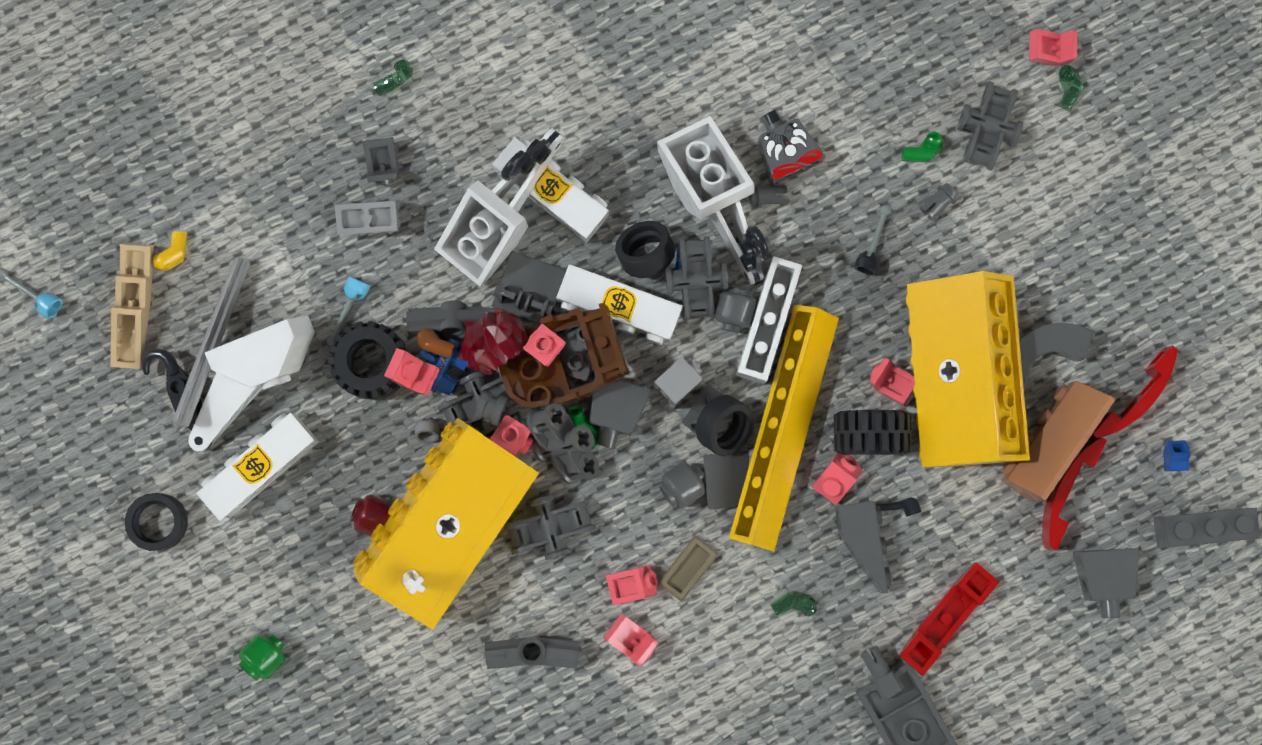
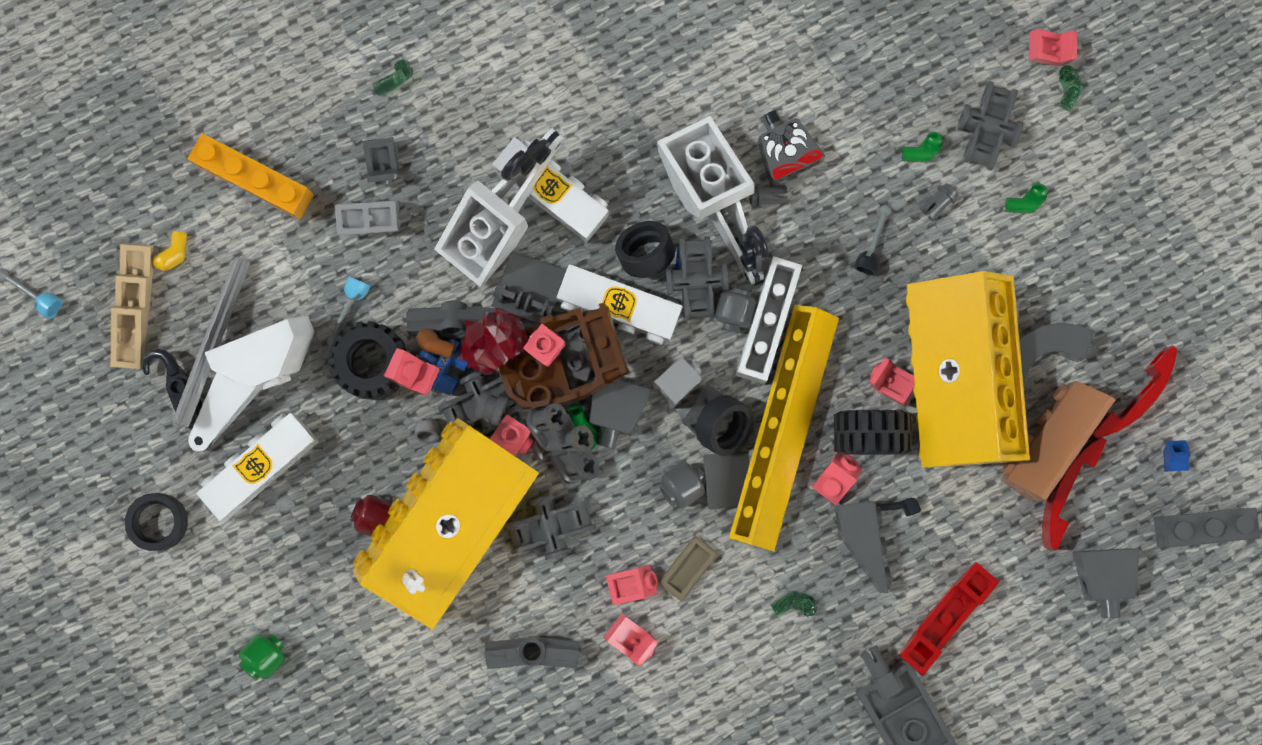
(250, 176): none -> light orange arch
(1030, 202): none -> green arm

